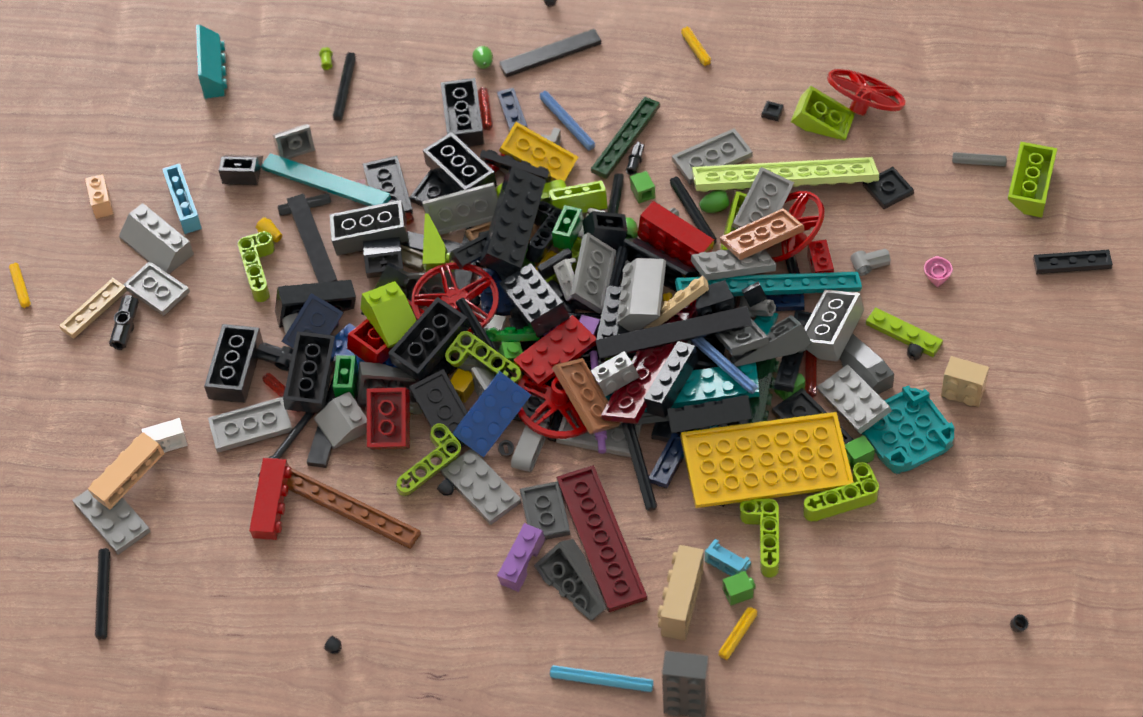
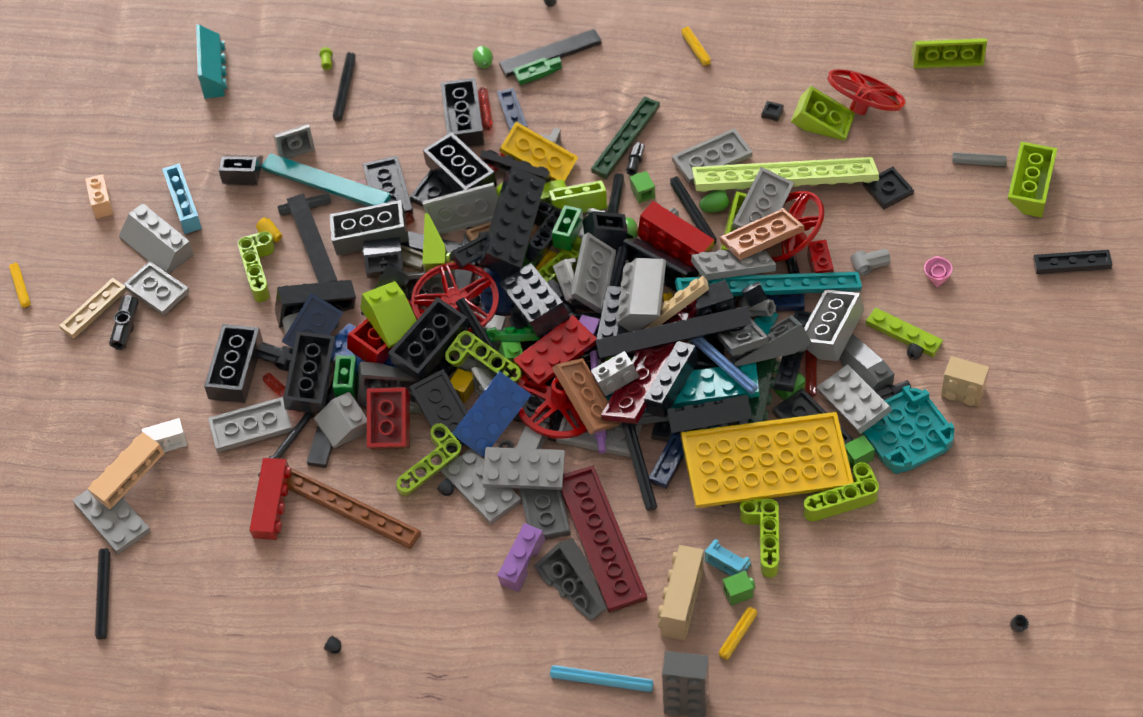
(523, 468): none -> light grey plate
(536, 70): none -> green hinge
(546, 268): black tile -> none
(567, 120): medium blue axle -> none
(892, 390): none -> black axle
(949, 53): none -> lime slope

